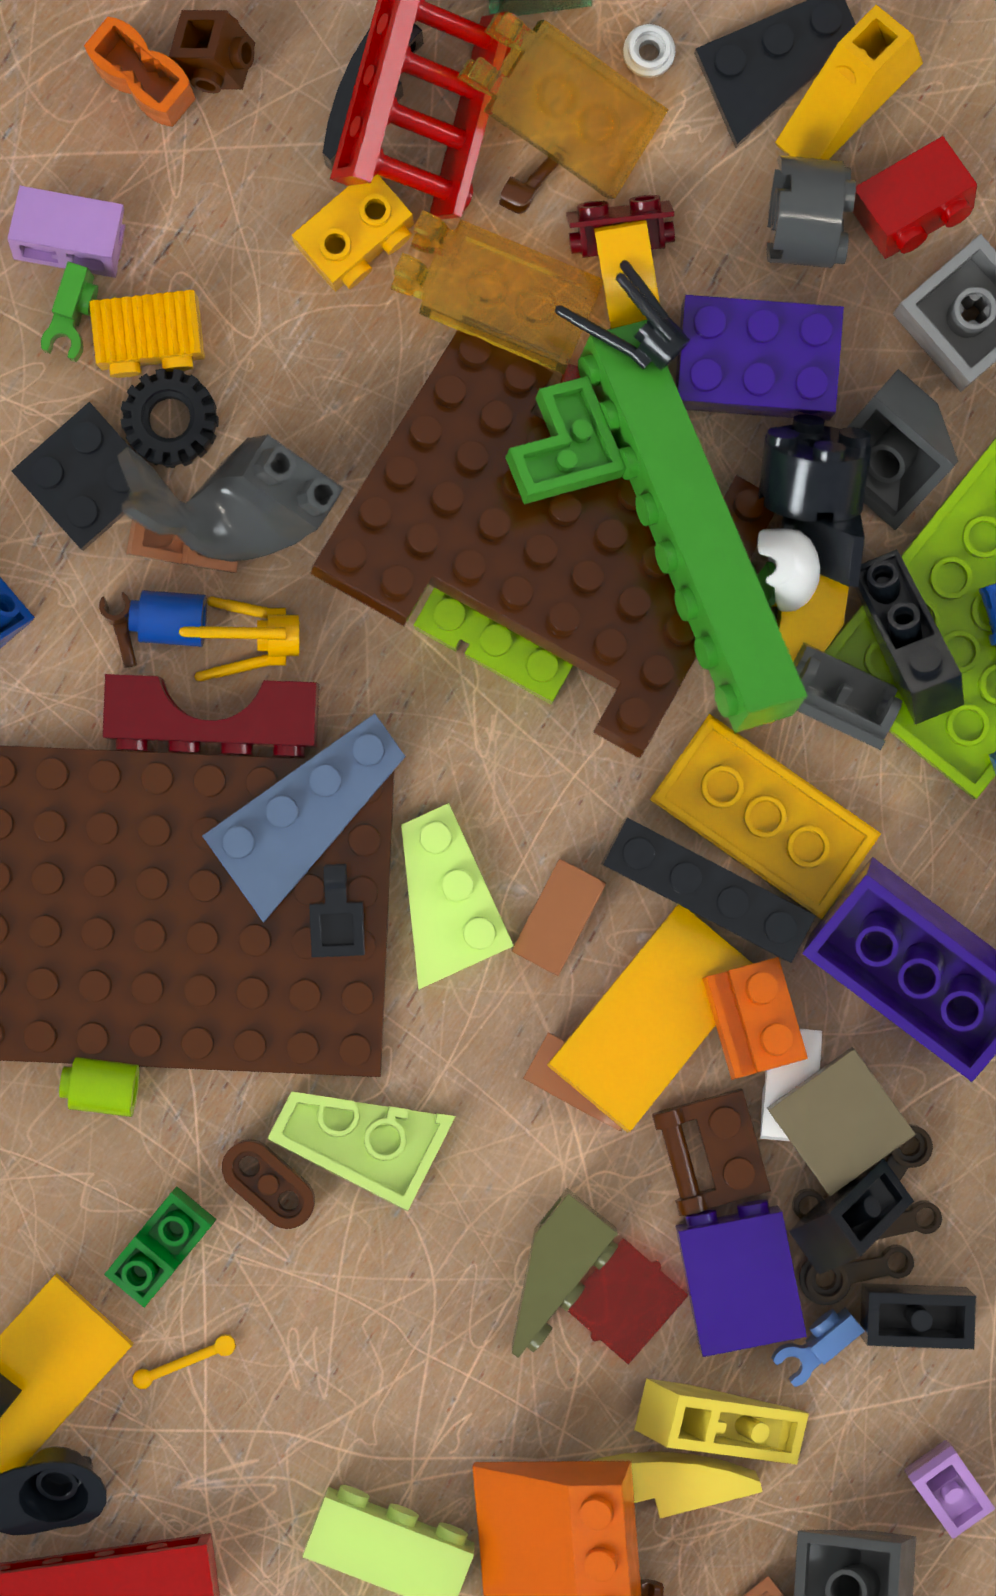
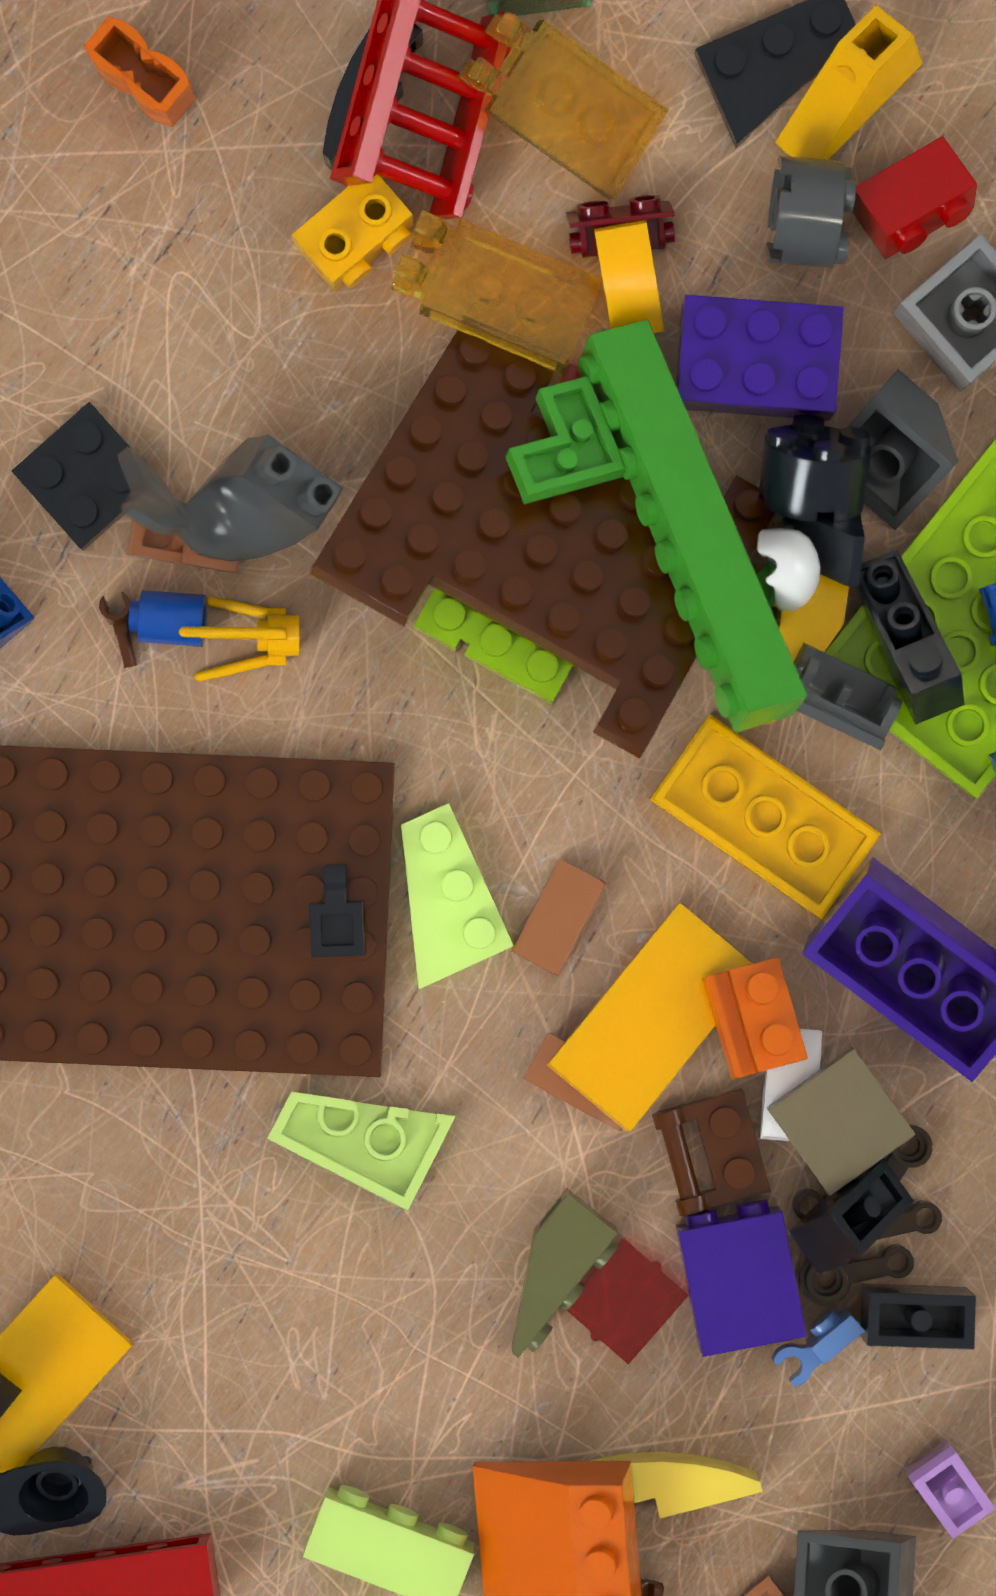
(64, 228): lavender hinge -> none
(69, 306): bright green plate -> none
(100, 1086): lime brick -> none
(143, 711): dark red arch -> none
(147, 332): yellow brick -> none
(160, 1247): green slope -> none
(169, 386): black tyre -> none
(212, 50): reddish brown brick -> none
(224, 1346): yellow hinge -> none
(264, 1187): reddish brown plate -> none
(293, 822): sand blue wing -> none
(519, 195): reddish brown hand -> none
(654, 36): white plate -> none
(659, 337): black plant -> none
(708, 890): black arch -> none
(719, 1422): light yellow slope -> none

